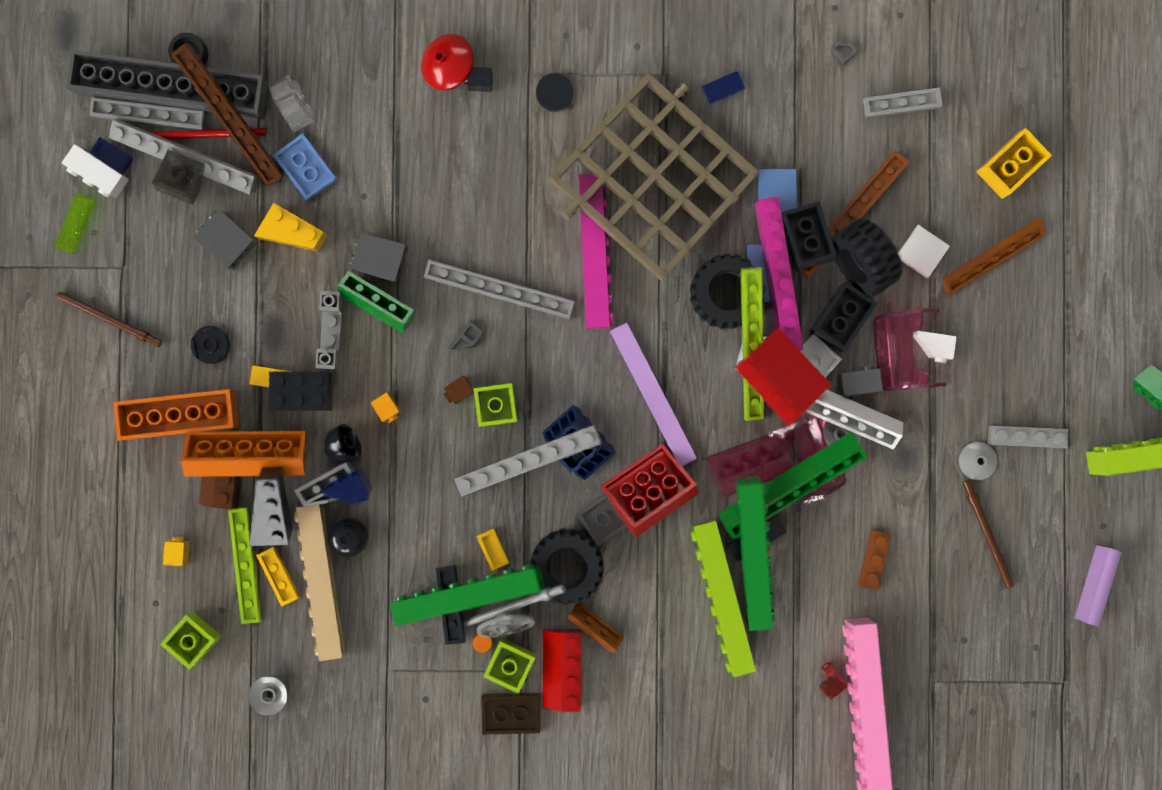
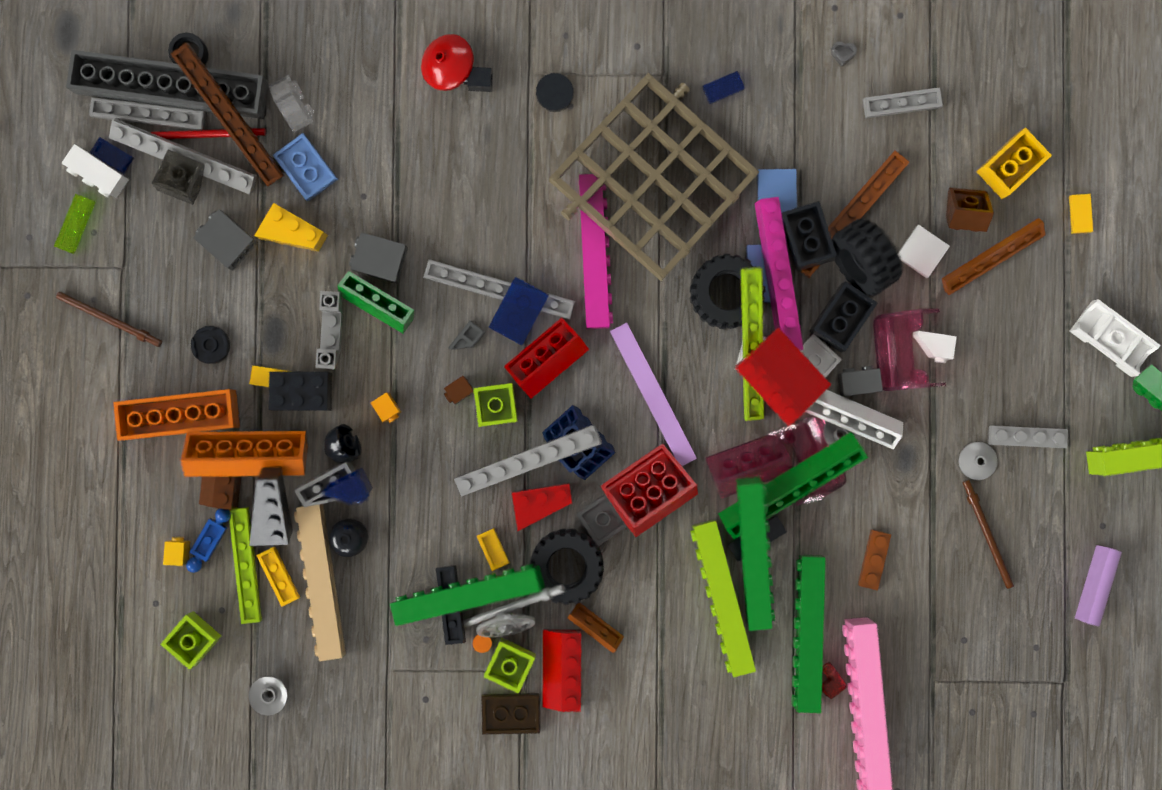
(208, 540): none -> blue plate
(518, 310): none -> clear blue tile
(540, 502): none -> red wedge
(546, 357): none -> red slope
(809, 633): none -> green brick
(968, 210): none -> reddish brown slope
(1081, 213): none -> yellow tile
(1114, 337): none -> white piece

